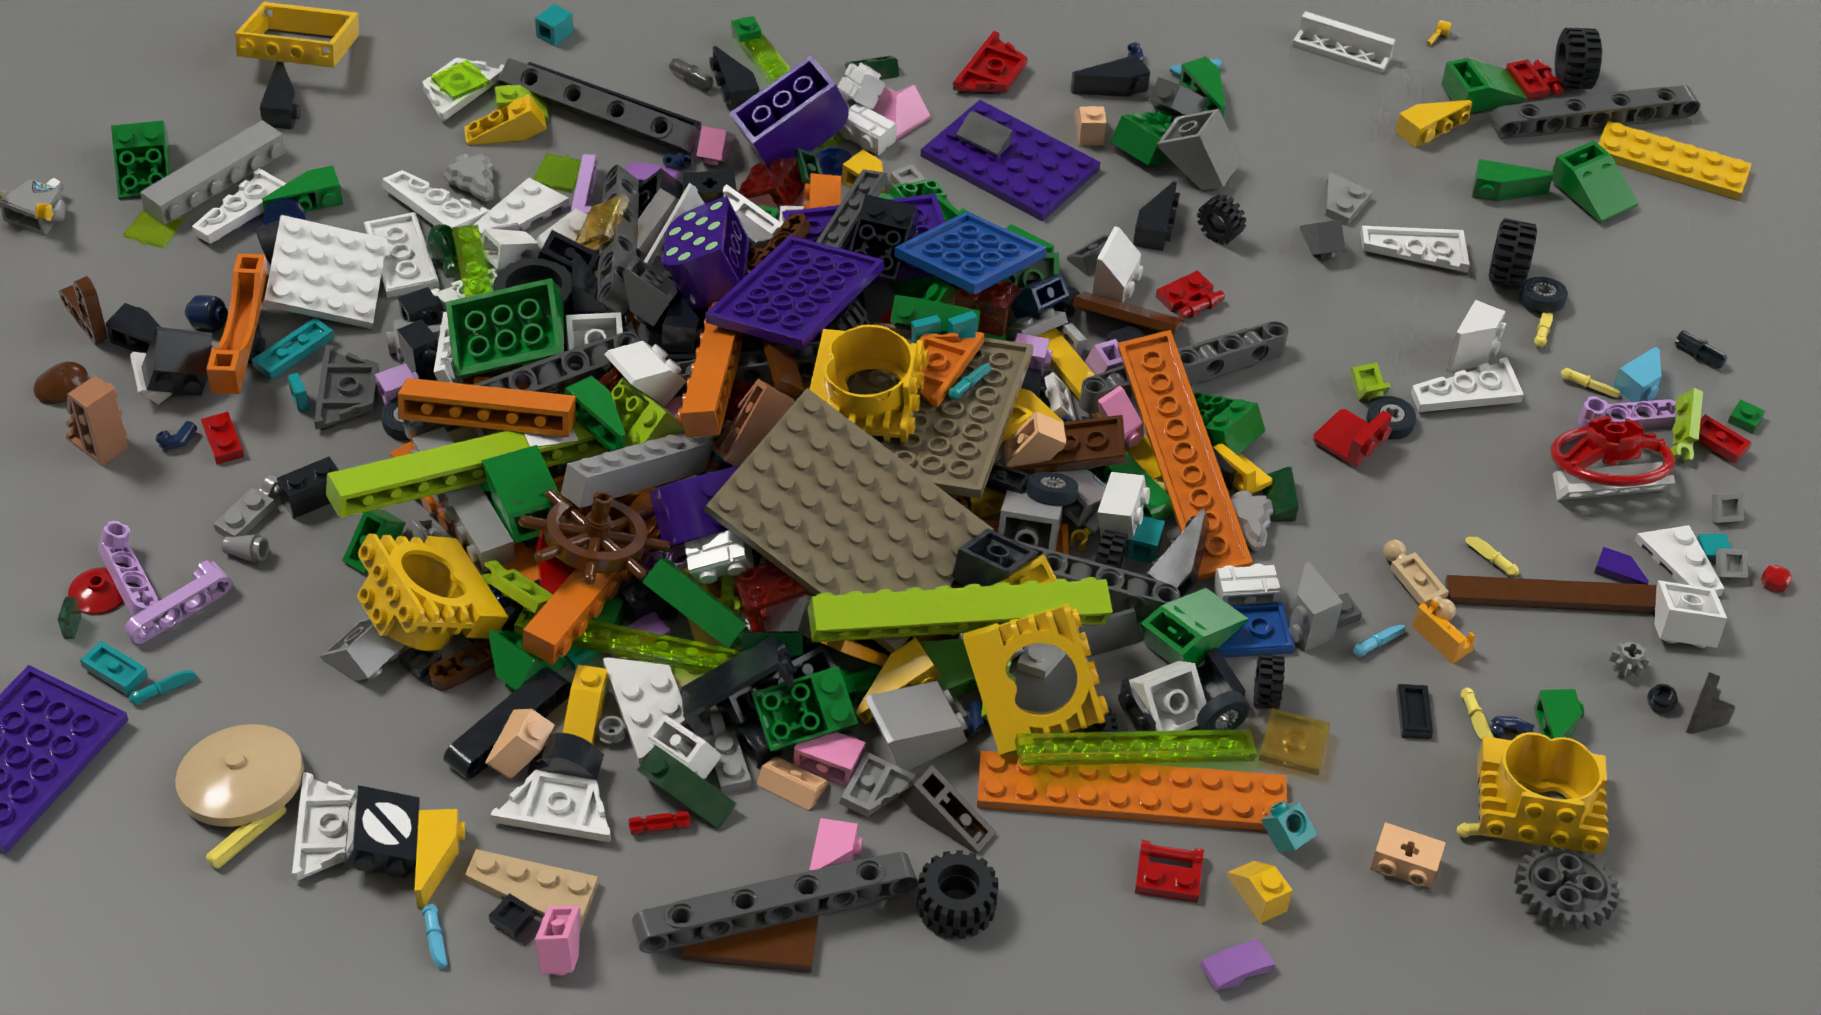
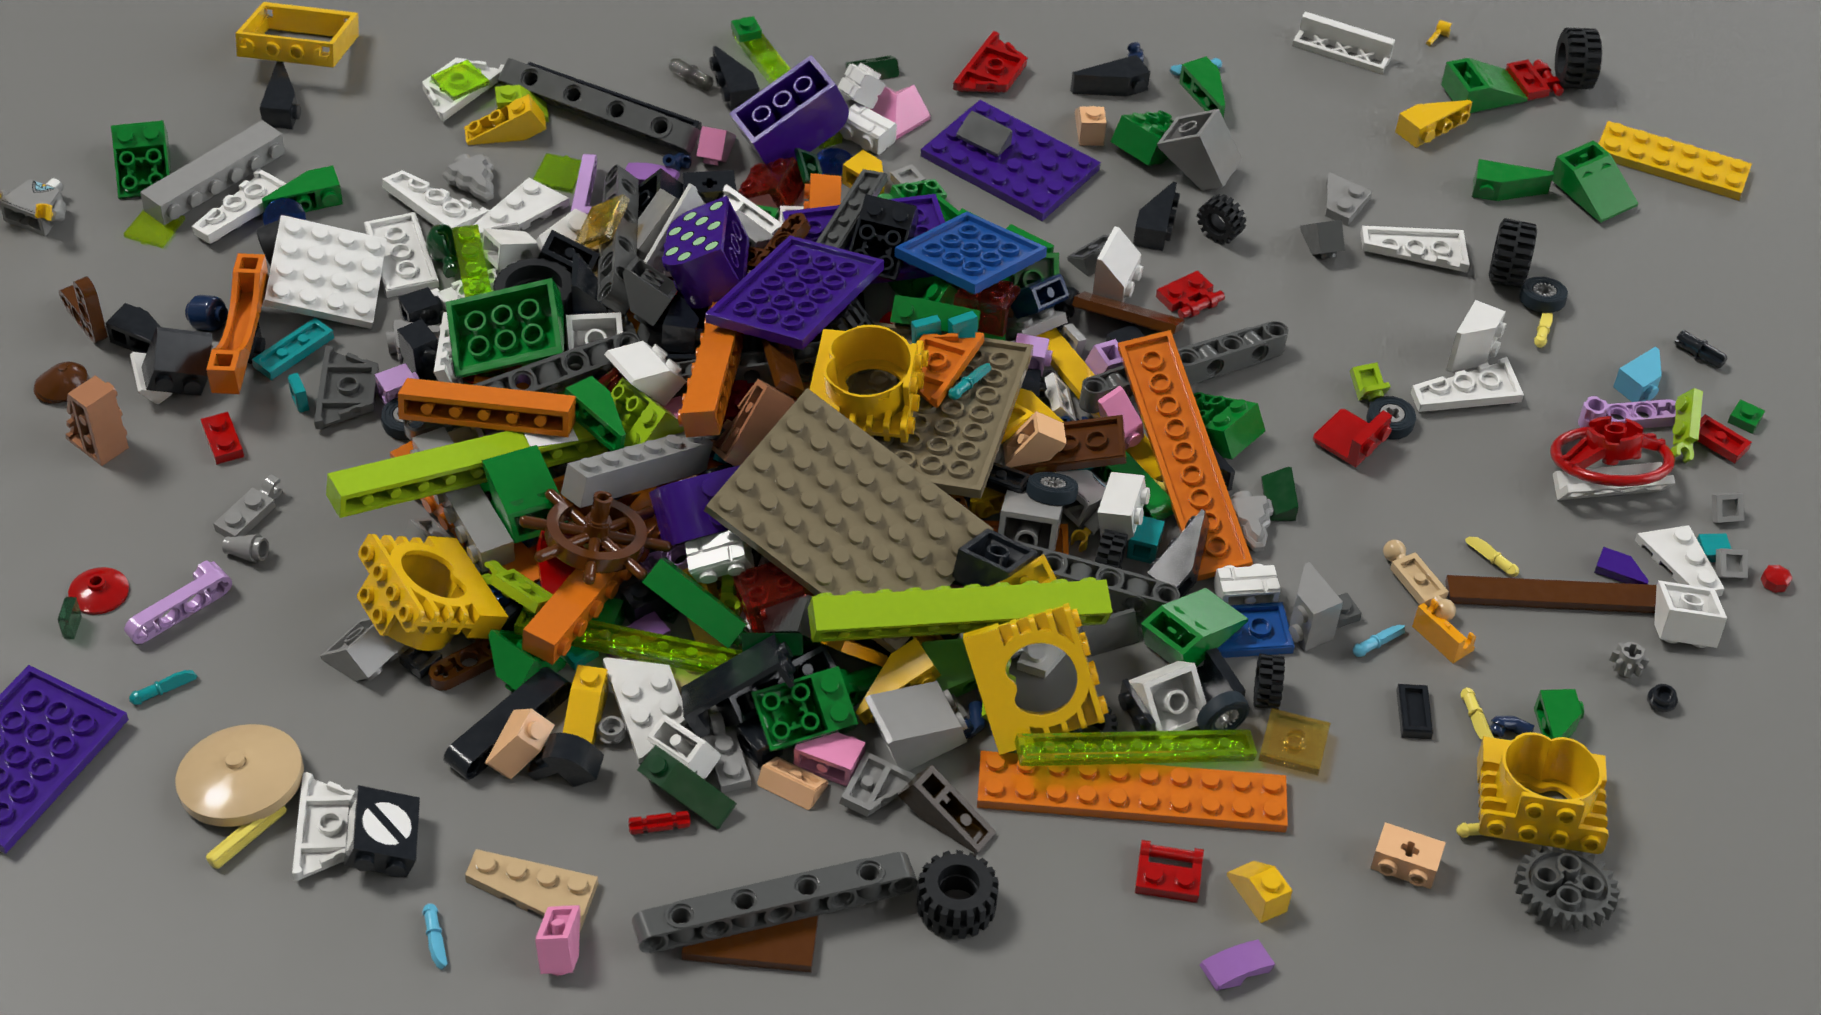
(114, 667): teal plate -> none
(116, 537): lavender beam -> none
(176, 440): dark blue arm -> none
(306, 487): black brick -> none
(372, 522): green slope -> none
(436, 849): yellow slope -> none
(512, 915): black plate -> none
(554, 24): teal brick -> none
(556, 806): white wing -> none
(835, 843): bright pink slope -> none
(1176, 98): dark grey slope -> none
(1247, 475): yellow panel -> none
(1299, 829): teal brick -> none
(1569, 374): light yellow piece -> none
(1594, 111): dark grey beam -> none
(1709, 710): clear smoke slope -> none

